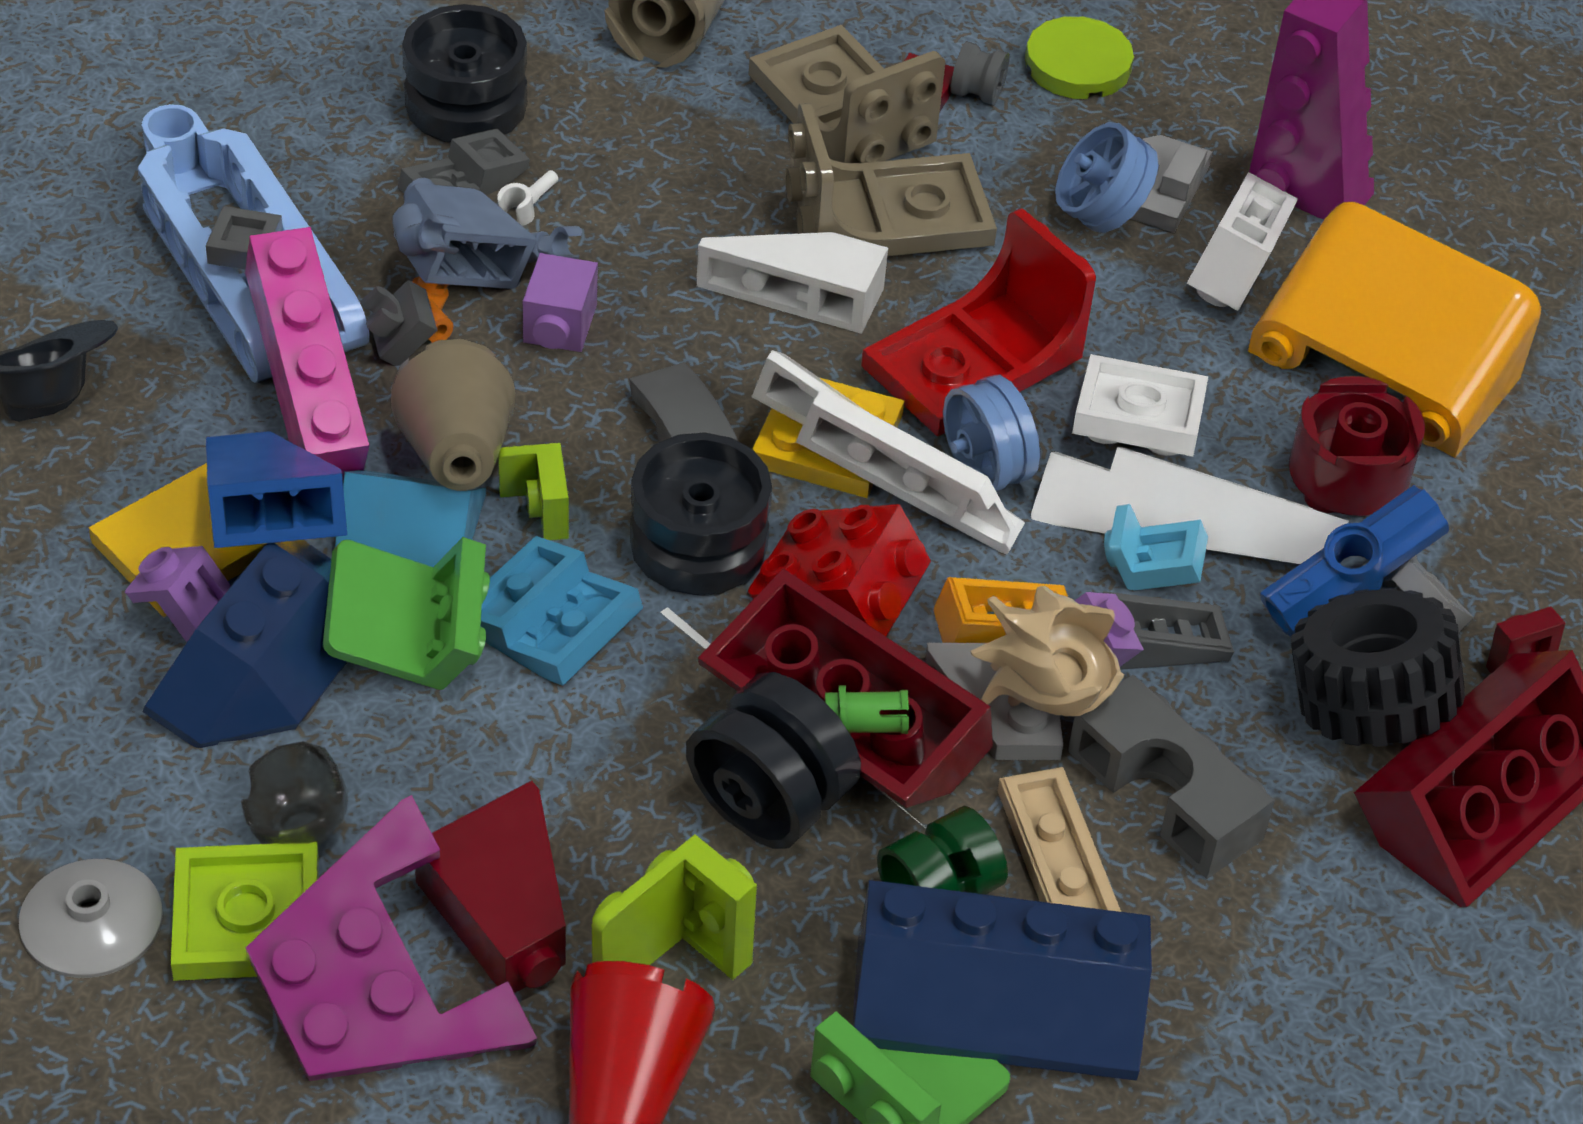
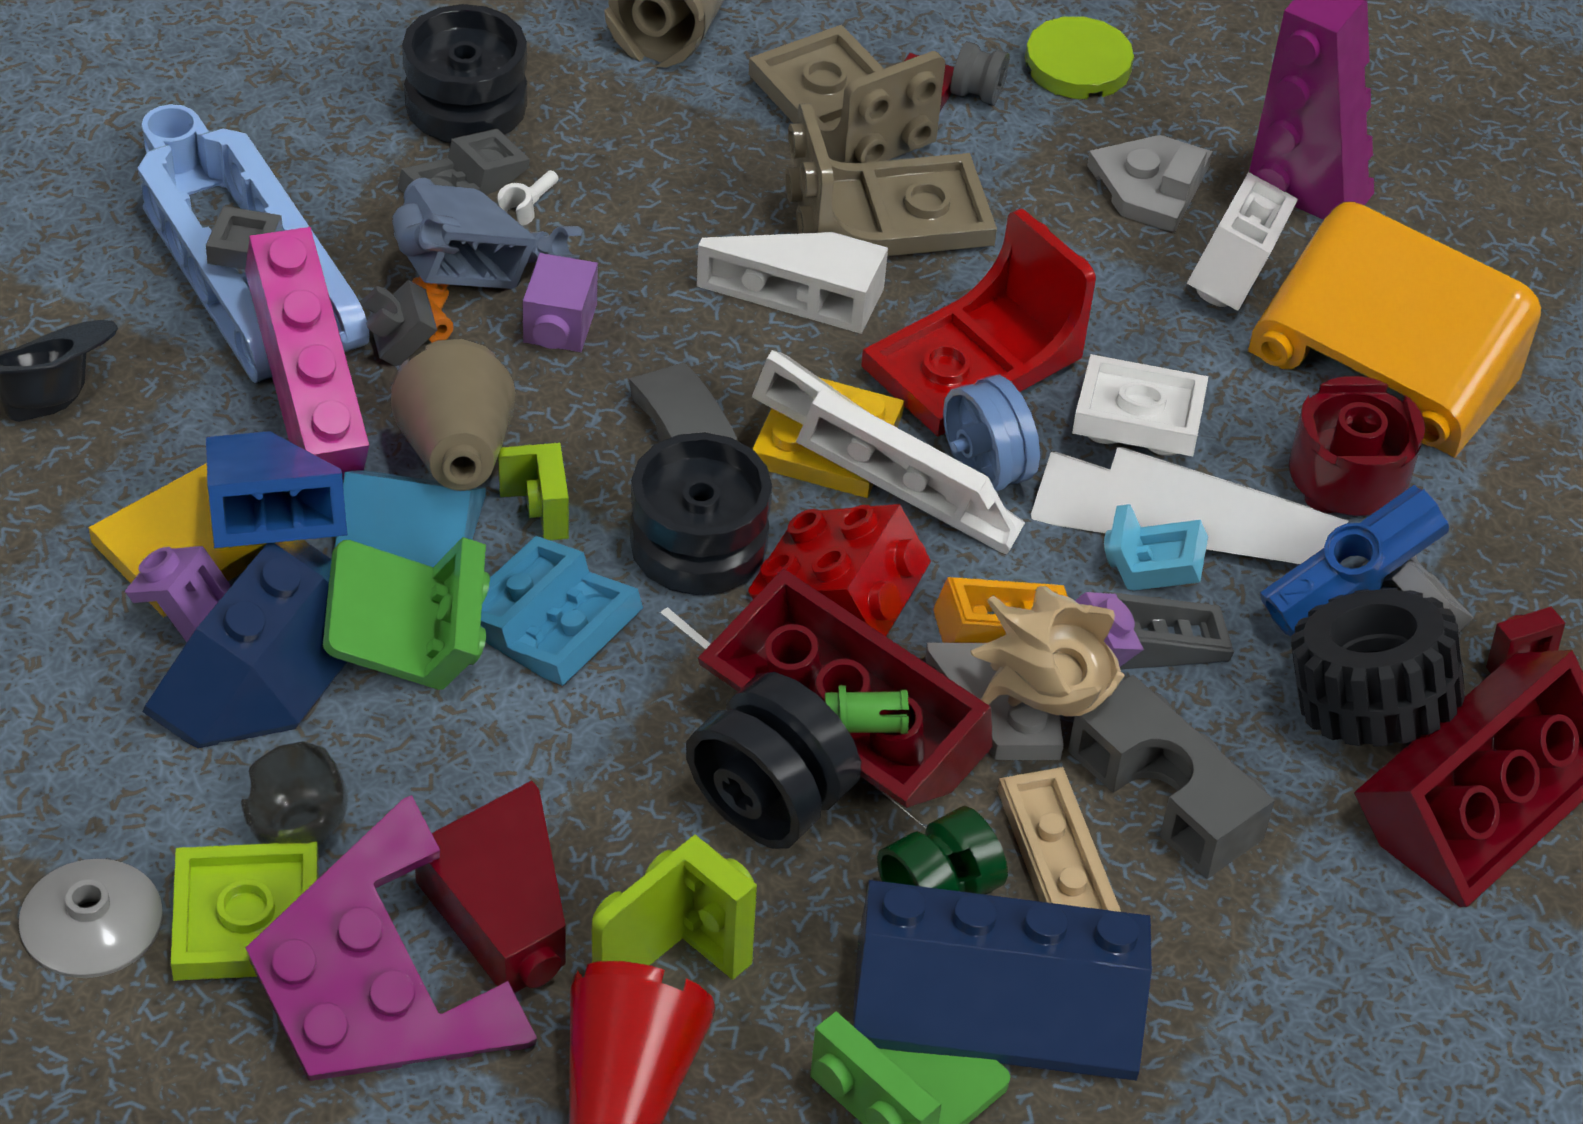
(1106, 177): medium blue wheel -> none

